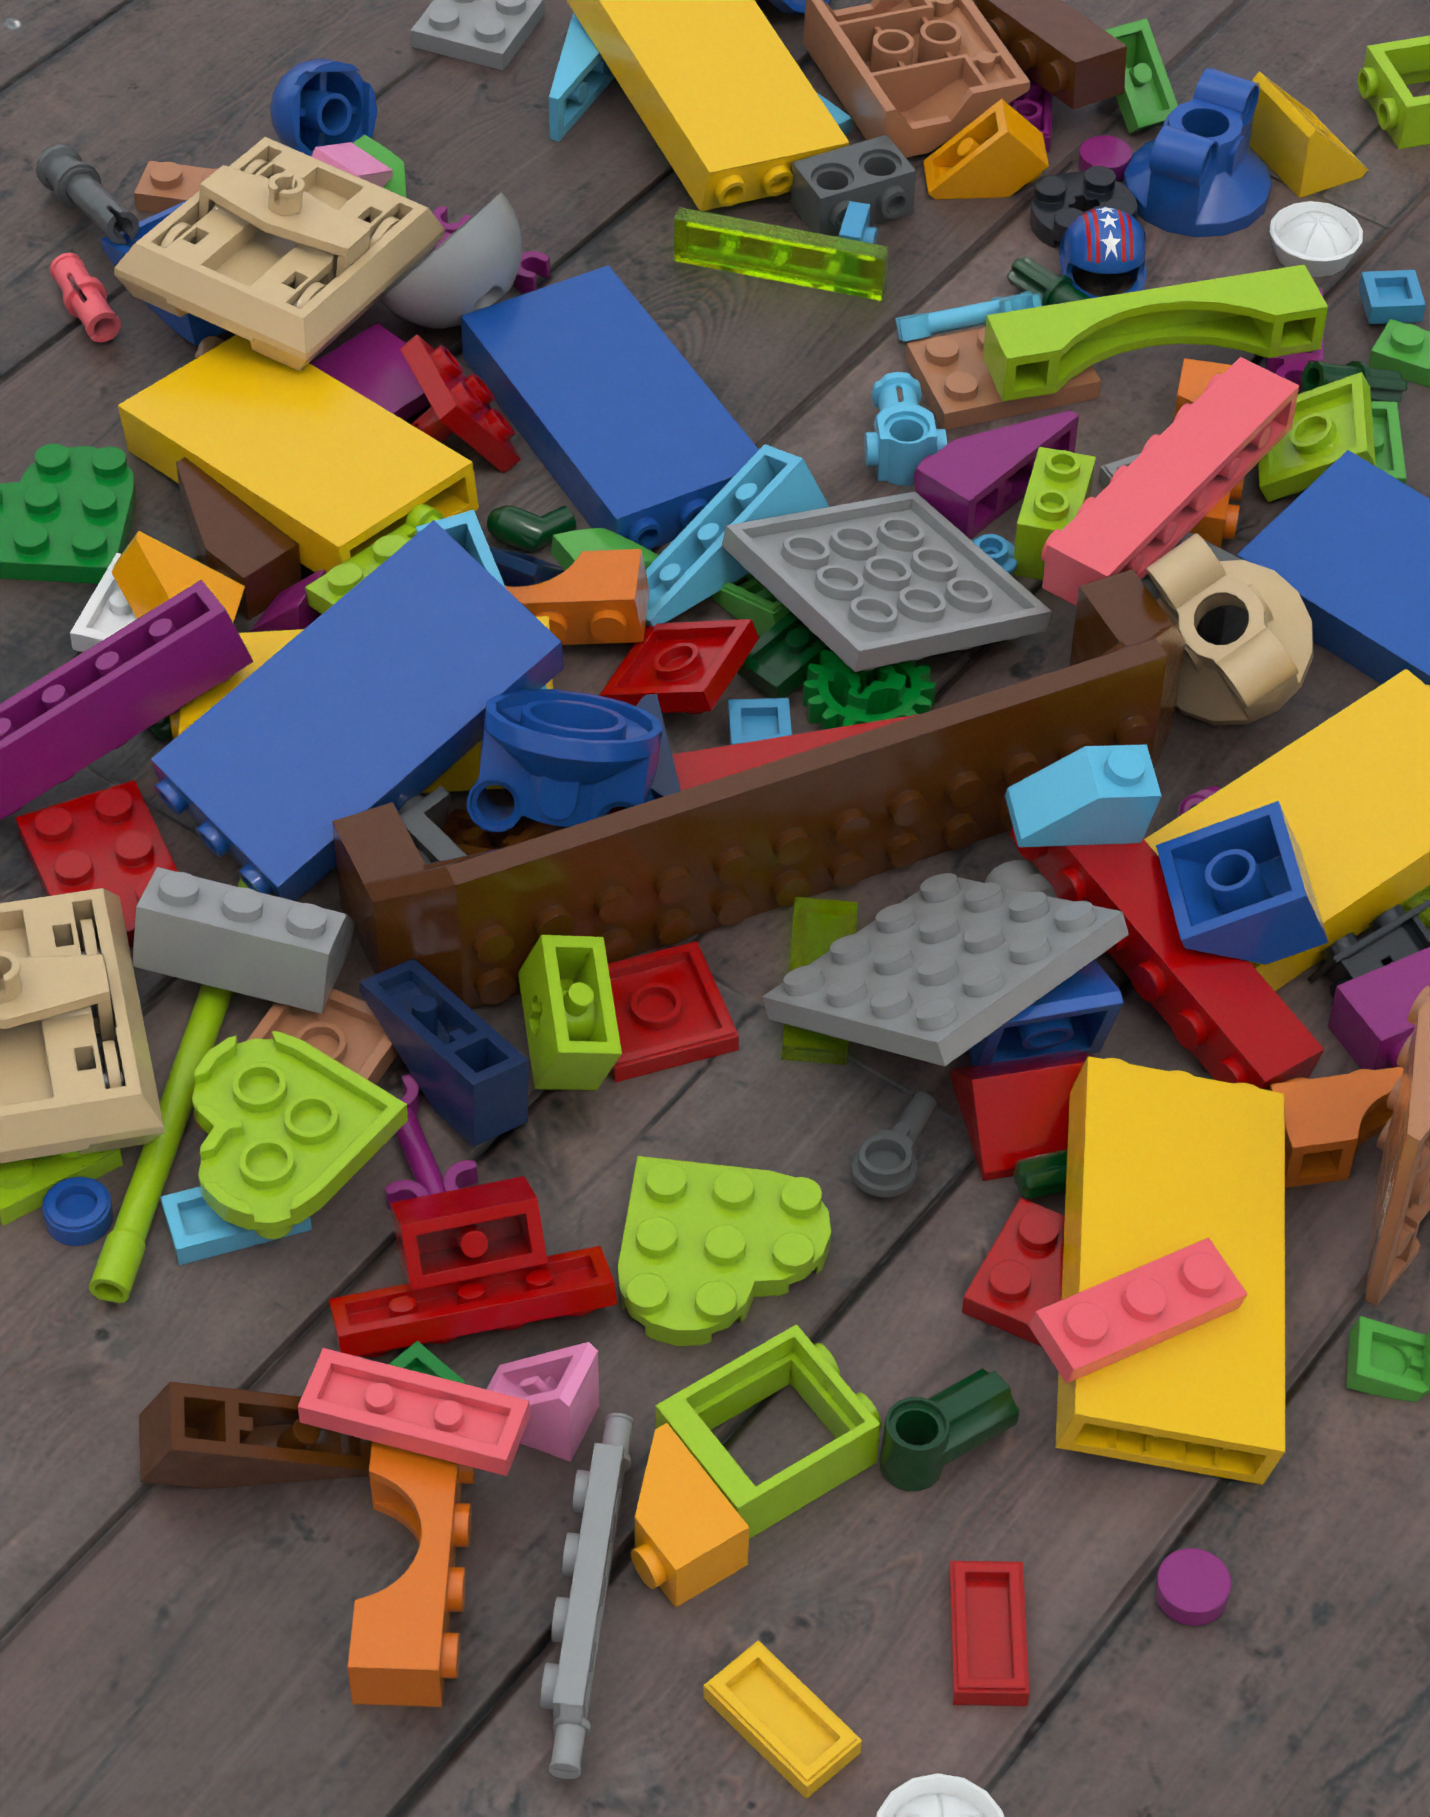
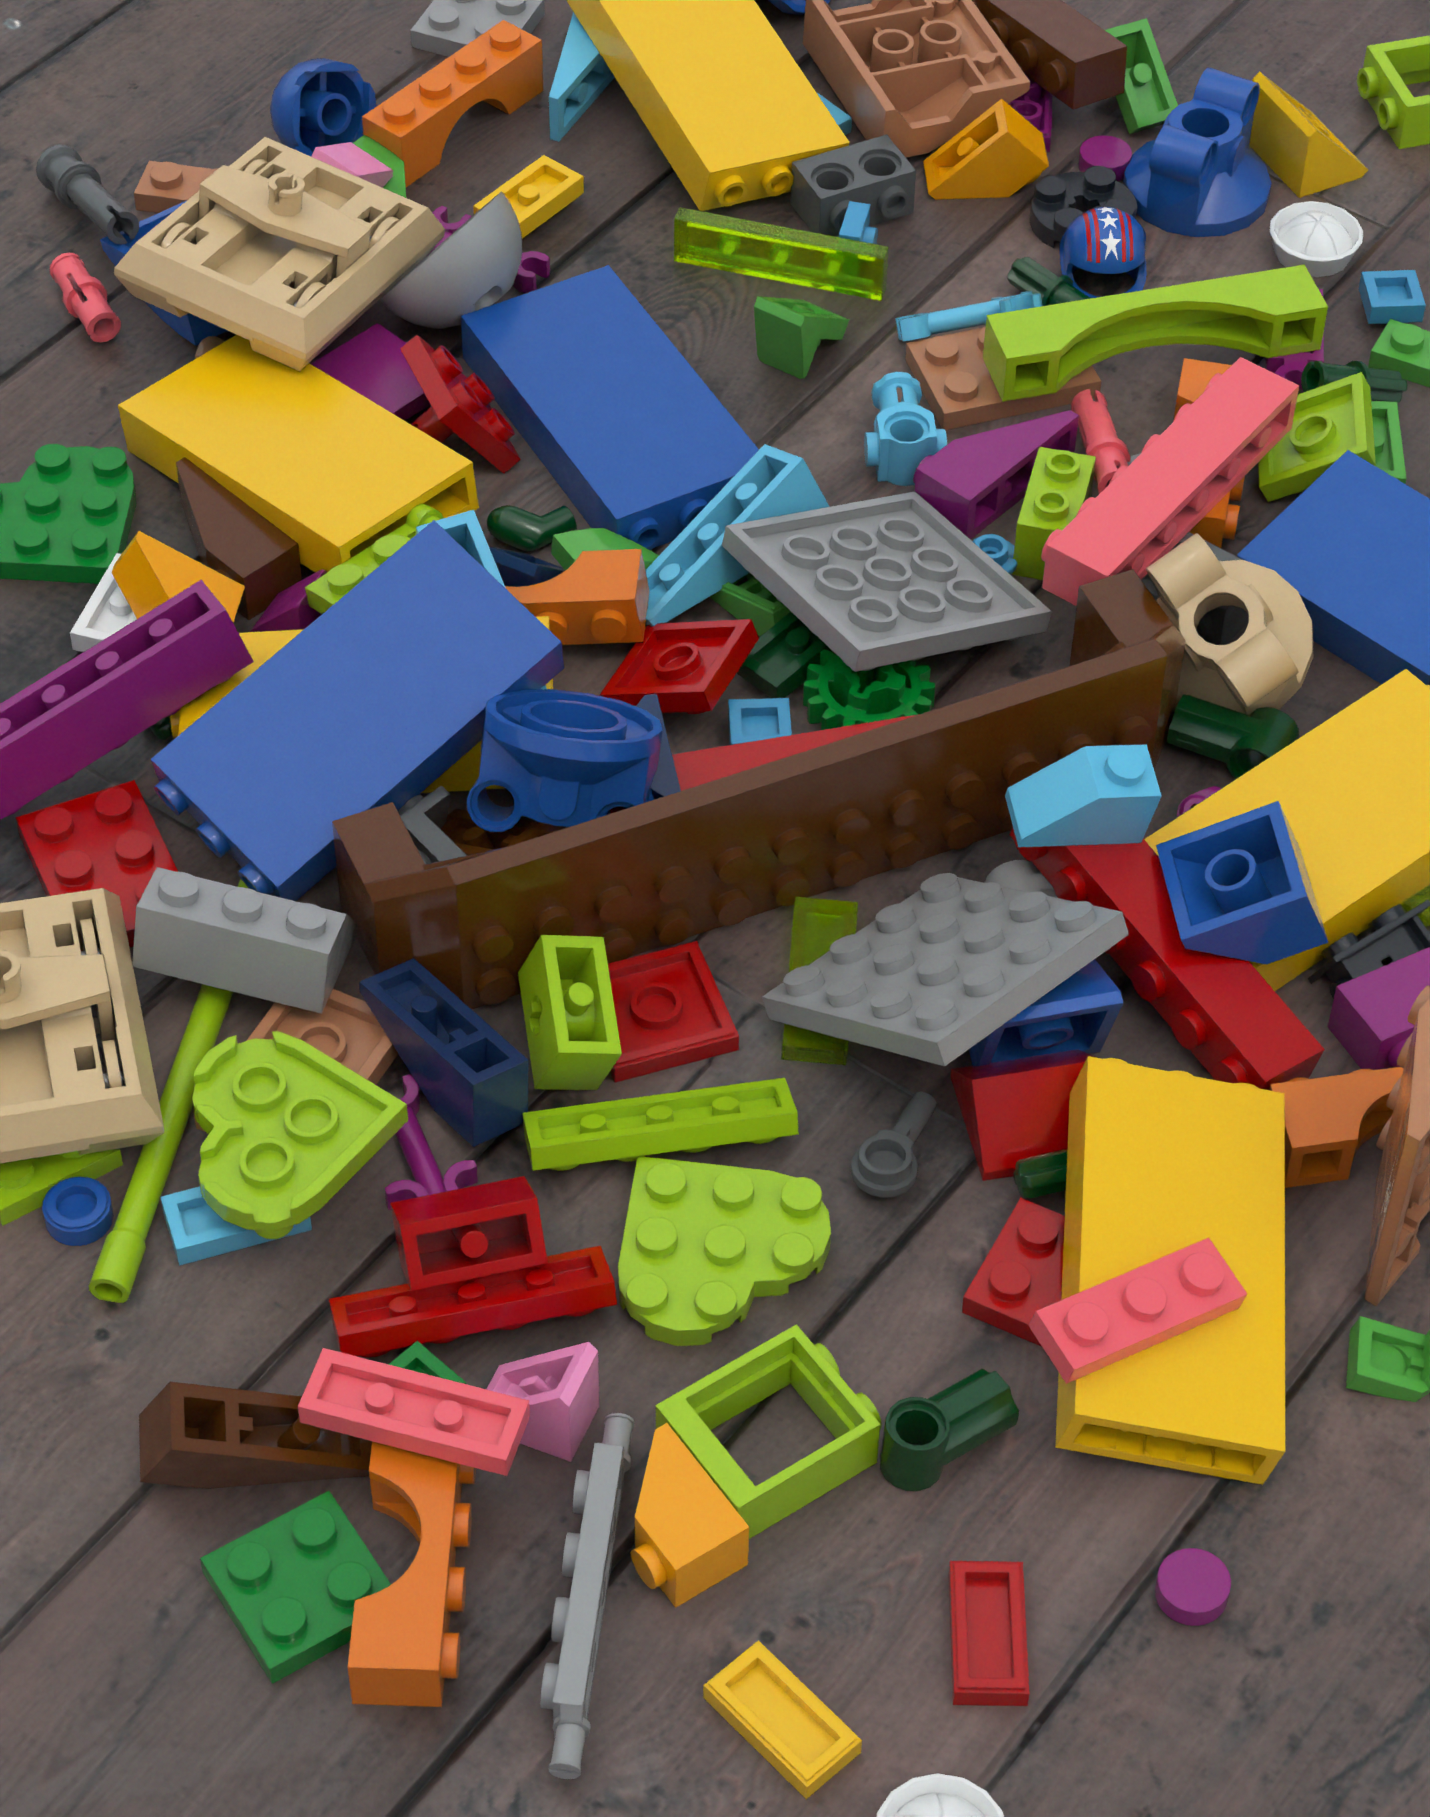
(295, 1584): none -> green plate
(496, 67): none -> orange arch
(539, 192): none -> yellow plate
(660, 1124): none -> lime plate
(791, 332): none -> bright green slope
(1099, 436): none -> coral pin
(1230, 735): none -> dark green piece

